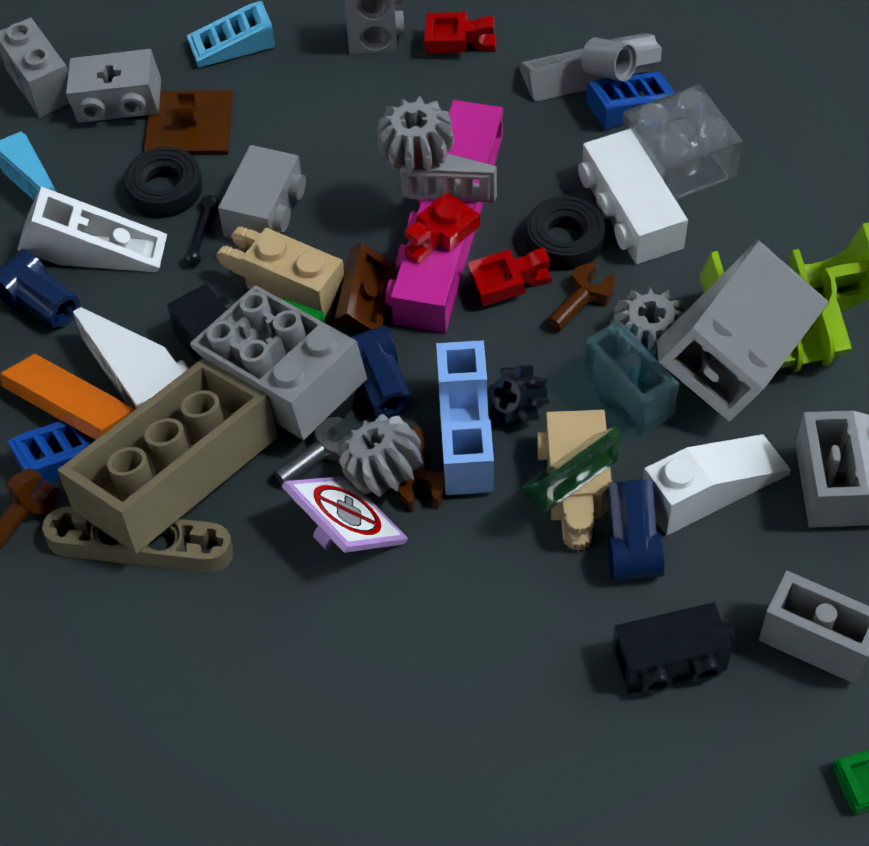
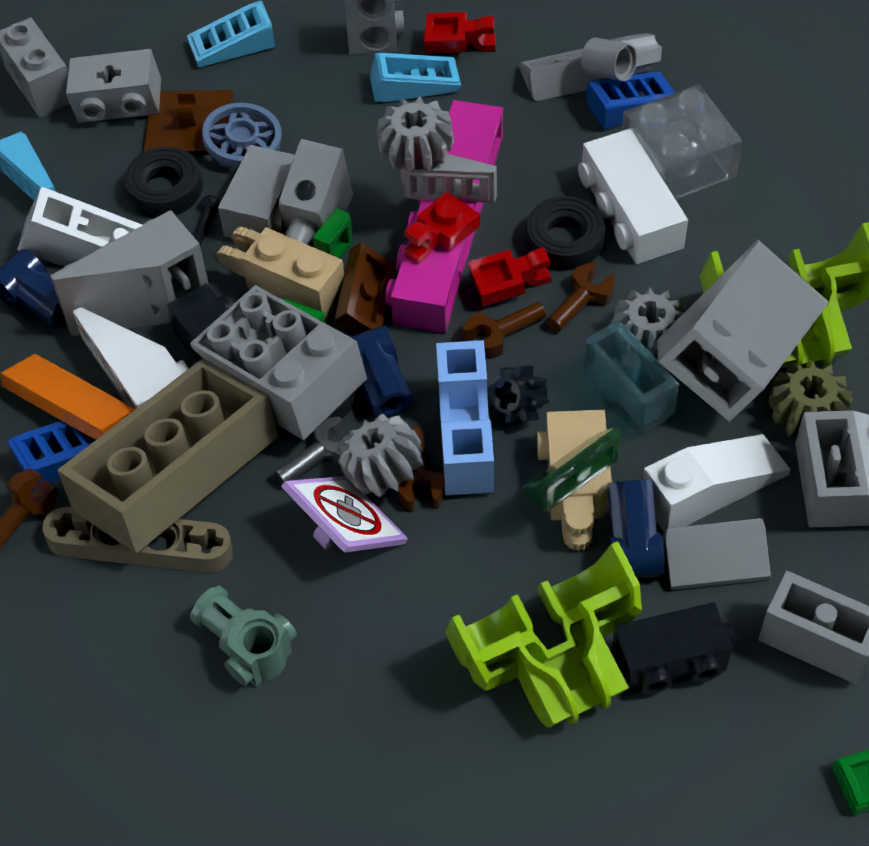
(133, 276): none -> light grey slope
(239, 132): none -> sand blue wheel
(242, 632): none -> sand green connector
(314, 189): none -> light grey torso
(335, 234): none -> green tile
(399, 76): none -> medium azure slope
(496, 330): none -> reddish brown bar
(573, 673): none -> lime piece
(716, 554): none -> light grey slope
(806, 391): none -> olive gear

